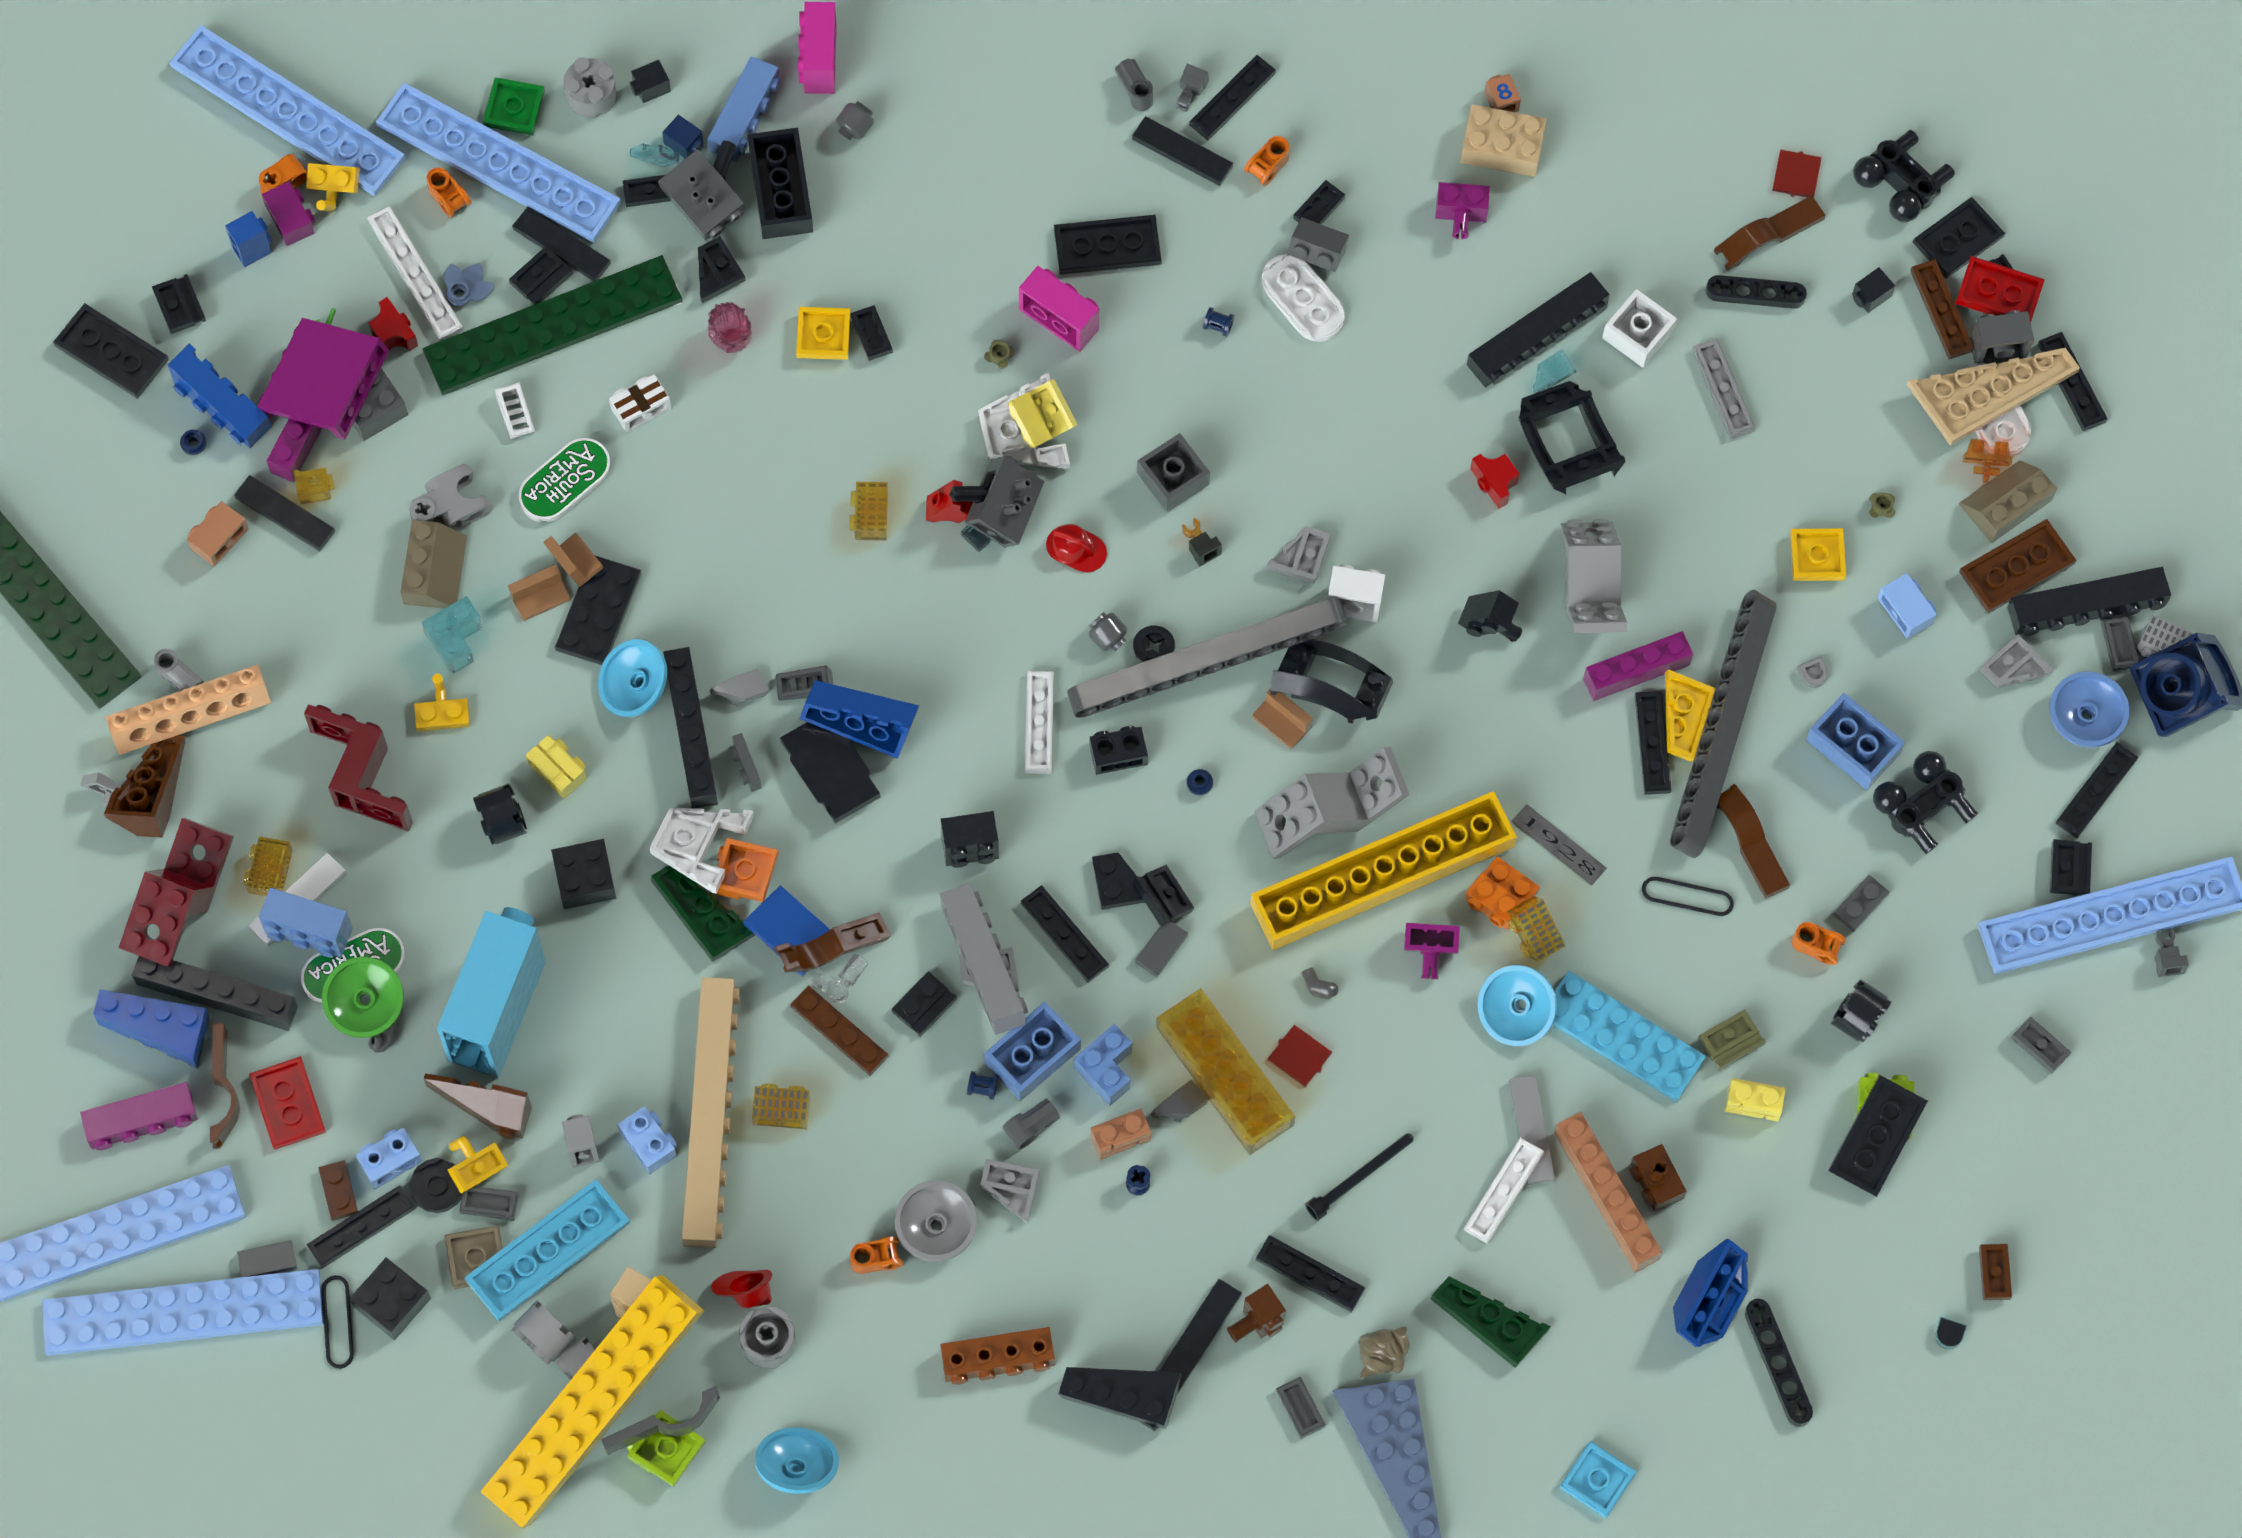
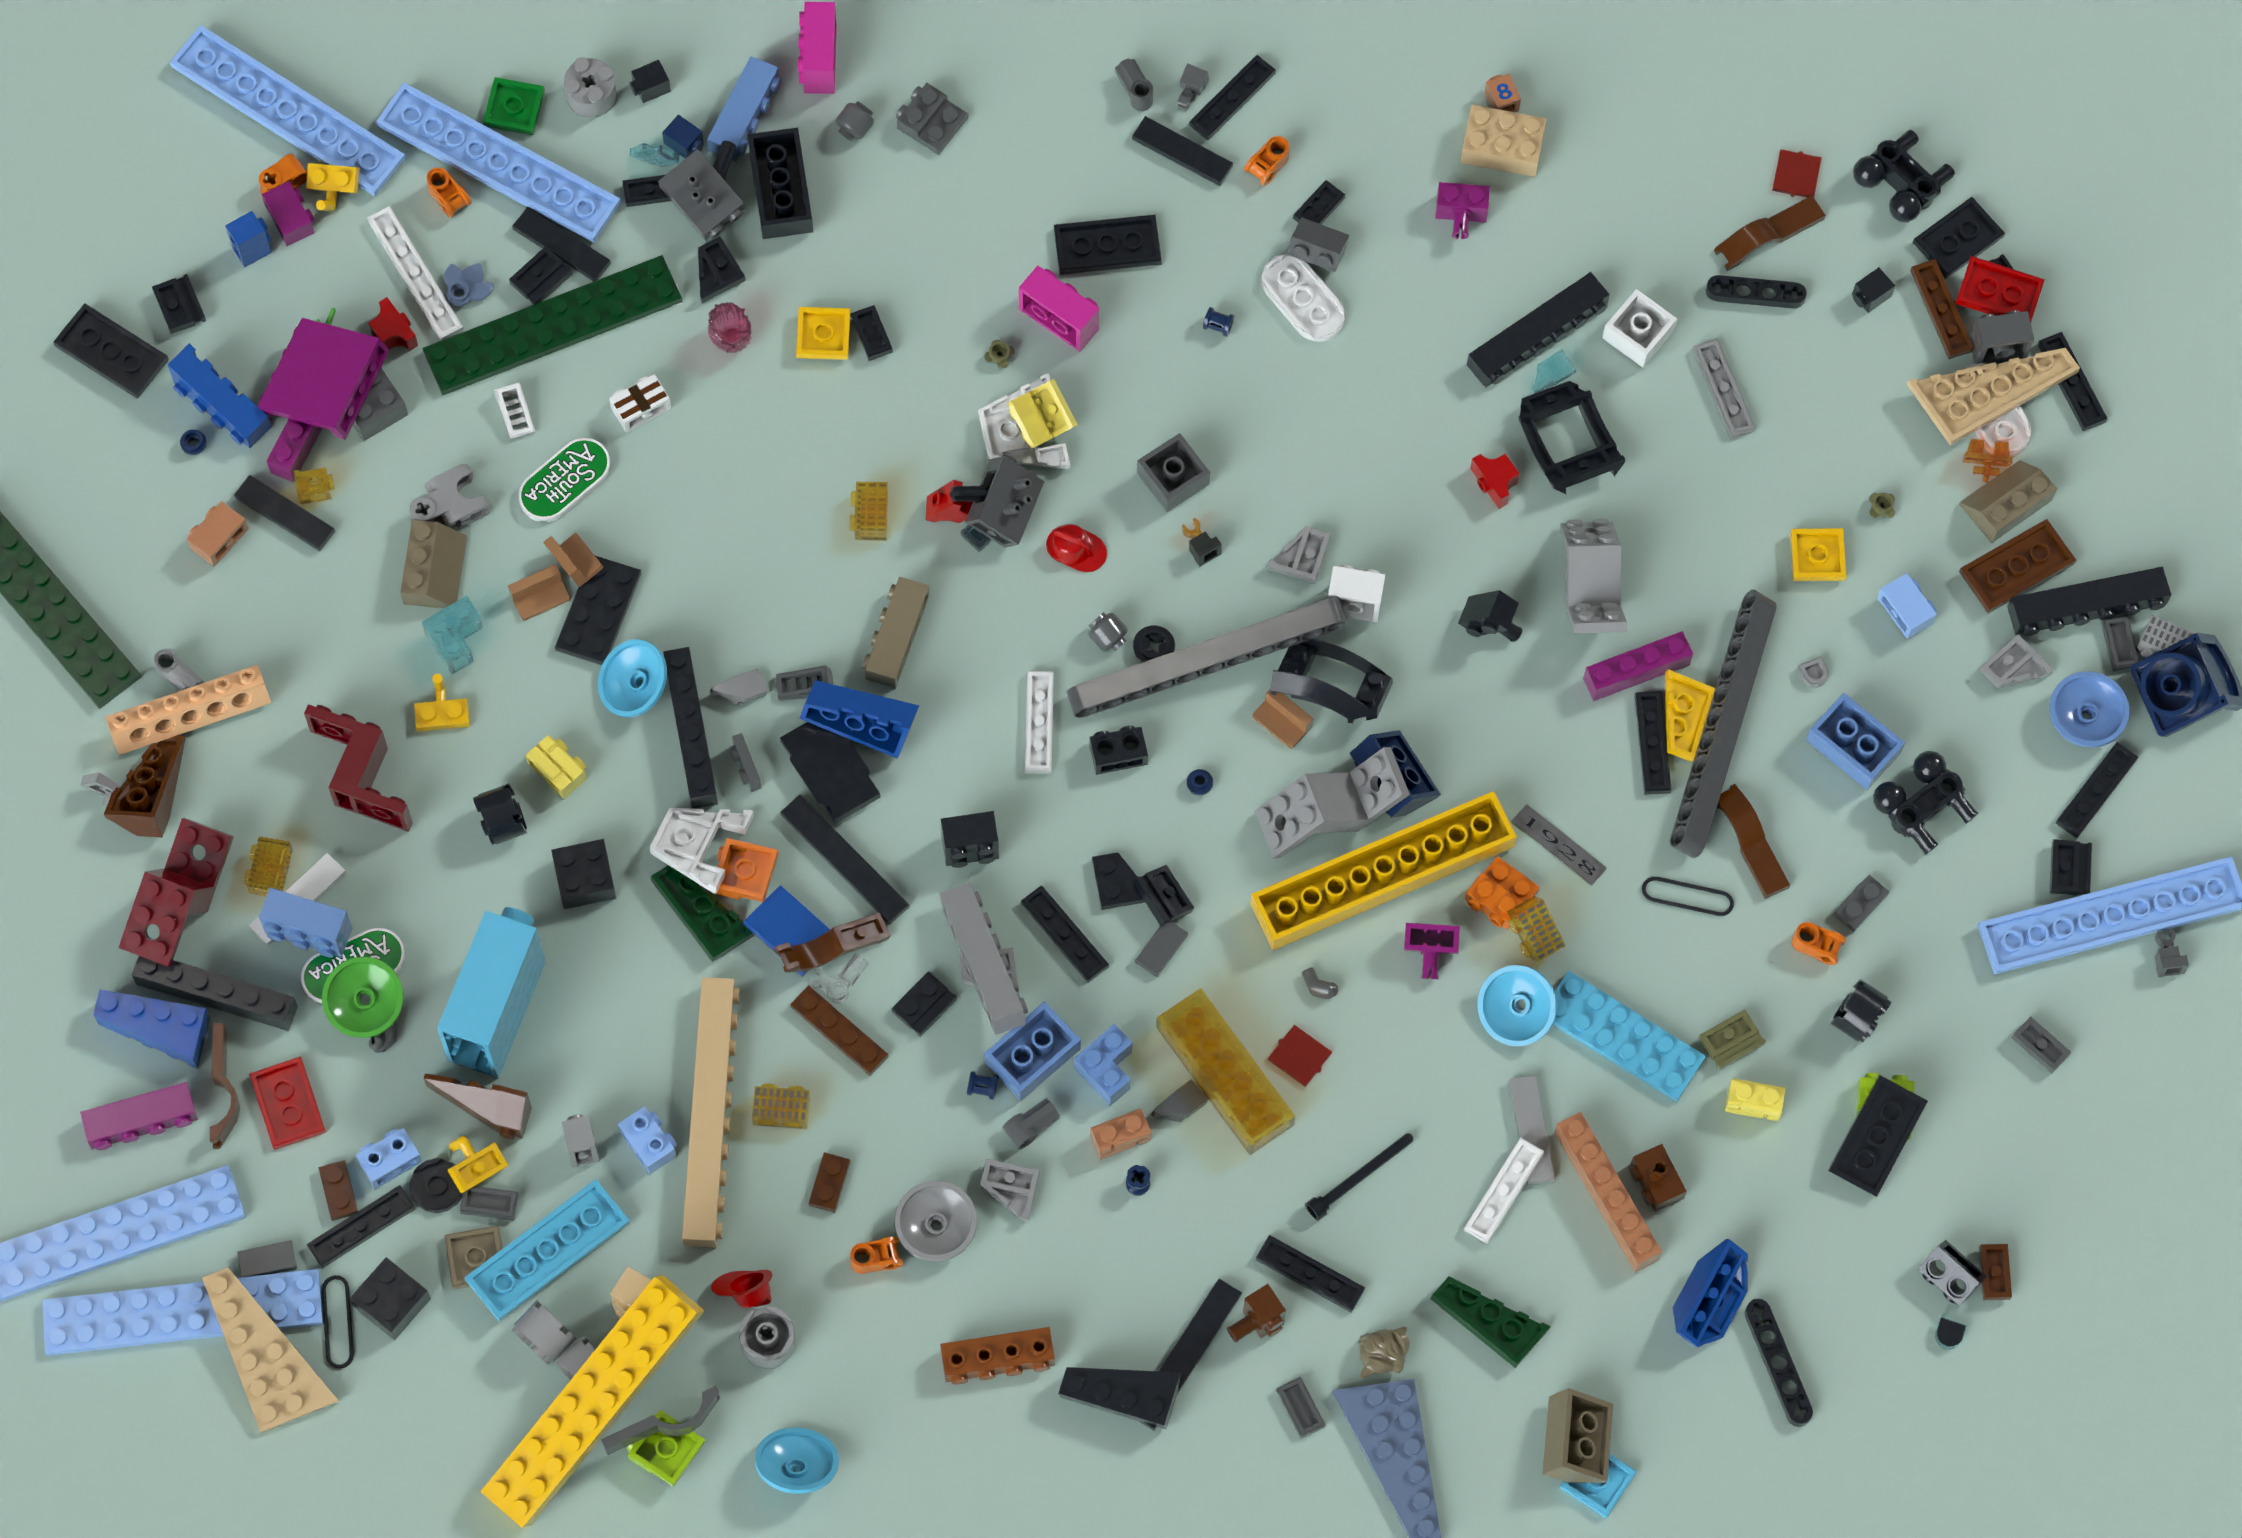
(270, 1368): none -> tan wing
(829, 1182): none -> reddish brown plate
(844, 859): none -> black tile
(896, 632): none -> dark tan brick
(930, 118): none -> dark grey plate
(1417, 780): none -> dark blue slope
(1577, 1437): none -> dark tan slope
(1956, 1267): none -> brick

